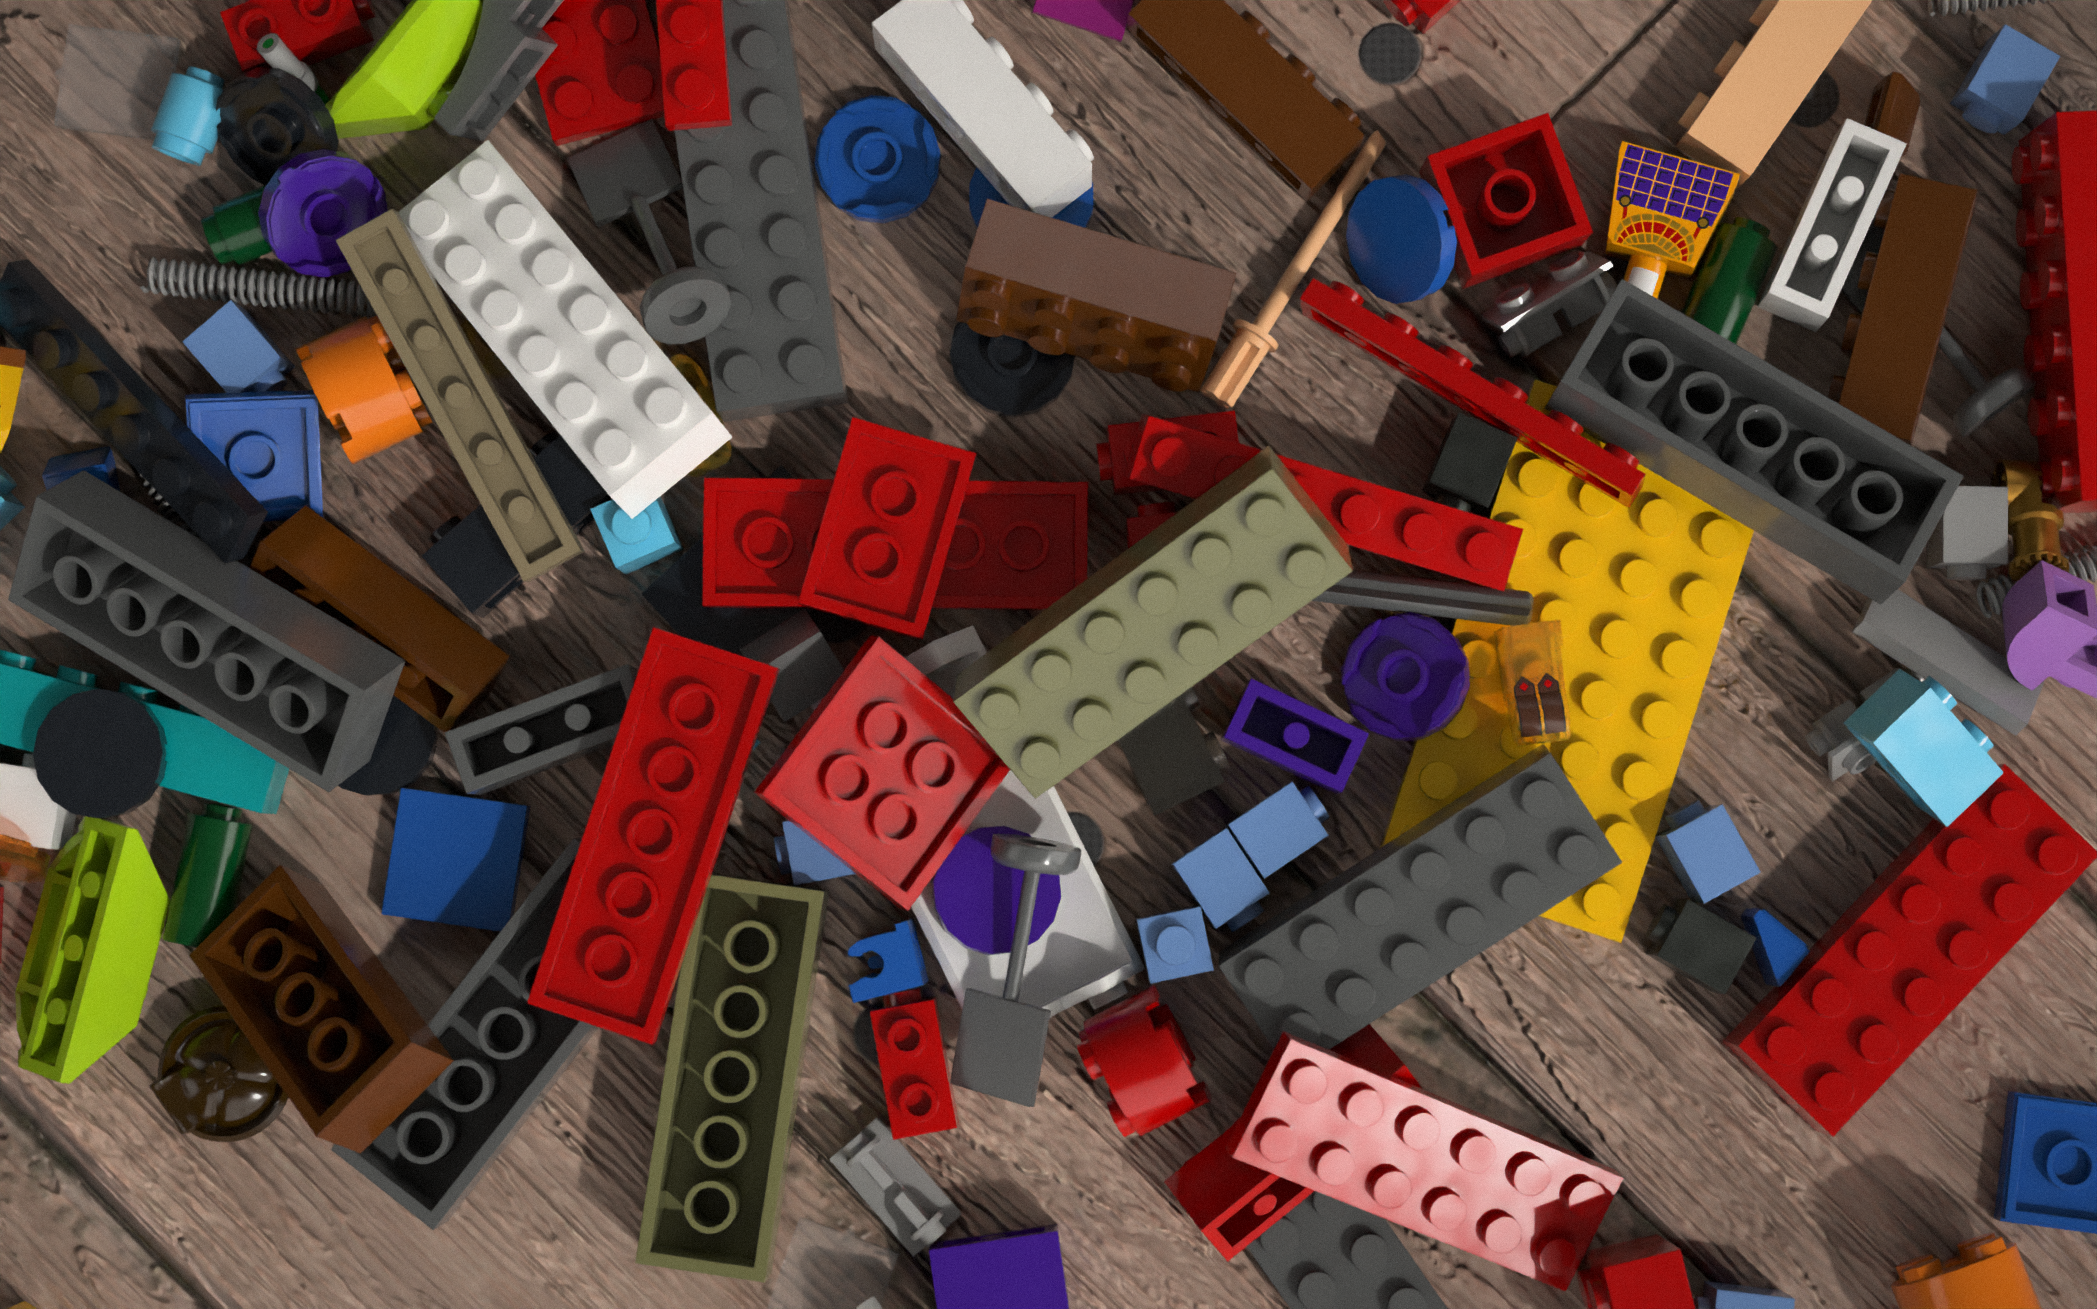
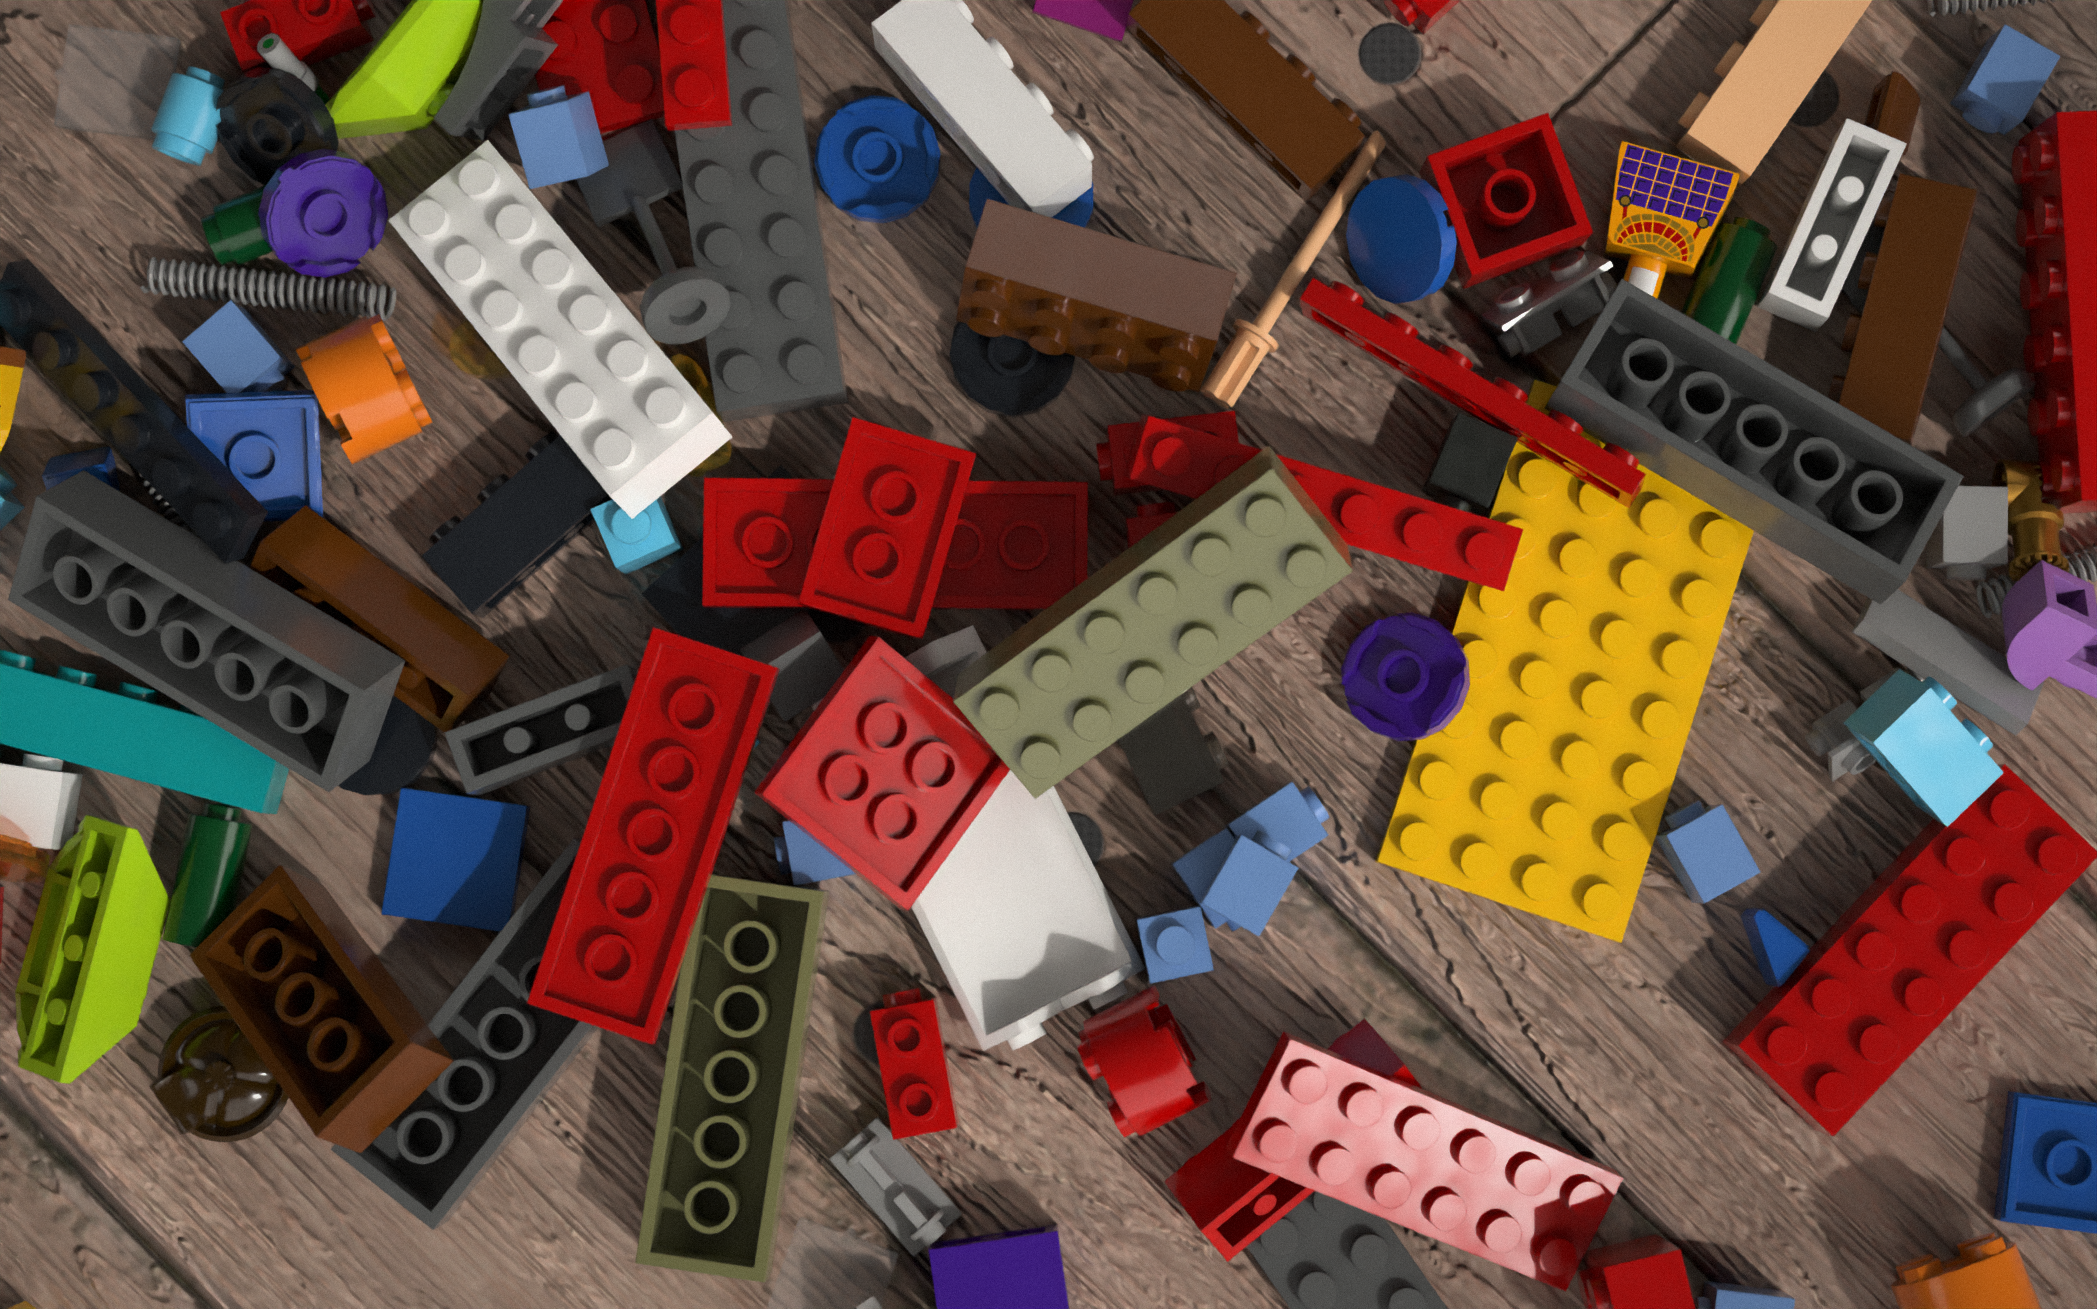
(100, 753): black tile -> none
(460, 395): dark tan plate -> none
(558, 137): none -> medium blue brick
(899, 957): blue hinge -> none
(981, 897): dark purple tile -> none
(999, 1037): dark grey piece -> none
(1250, 881): none -> medium blue brick
(1294, 736): dark purple brick -> none
(1420, 905): dark grey brick -> none
(1431, 598): dark grey axle -> none
(1533, 682): clear yellow leg -> none
(1698, 944): pearl dark grey brick -> none

